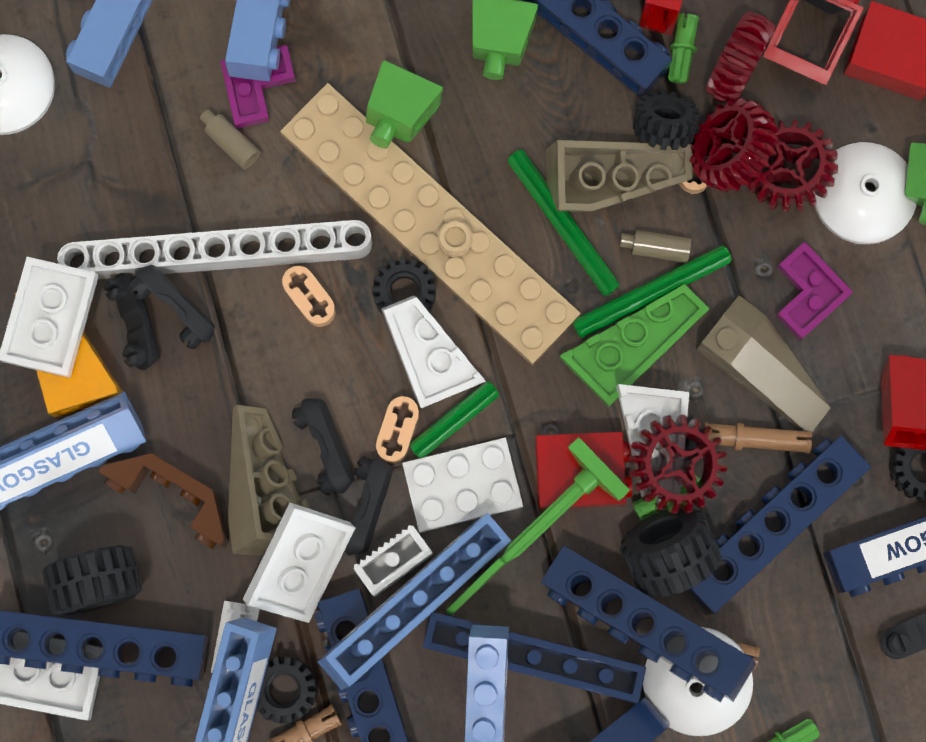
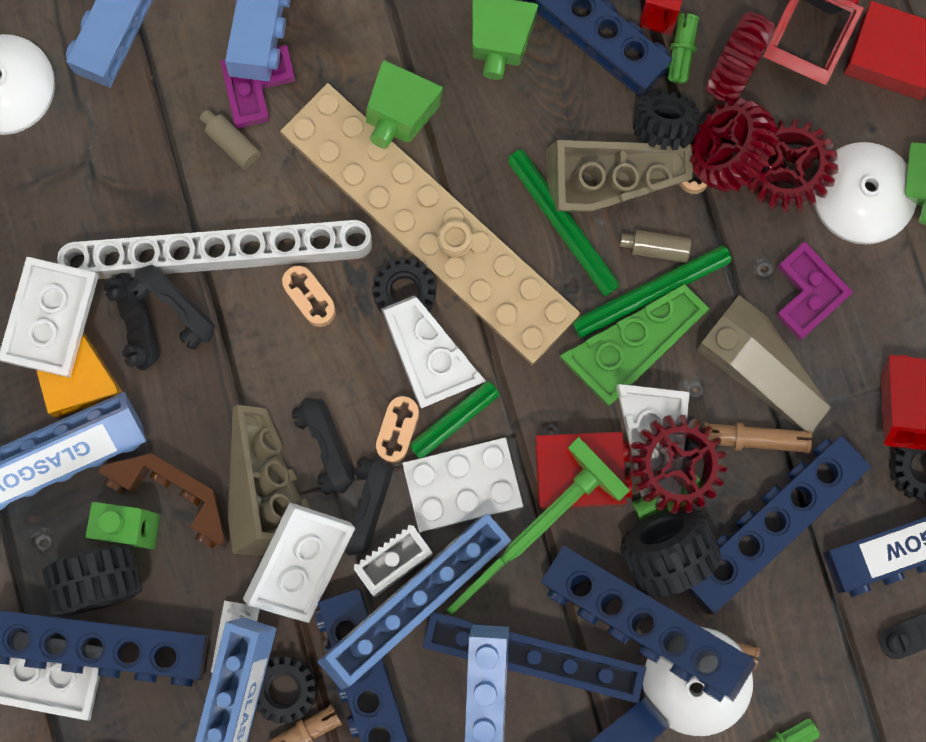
(123, 525): none -> bright green torso

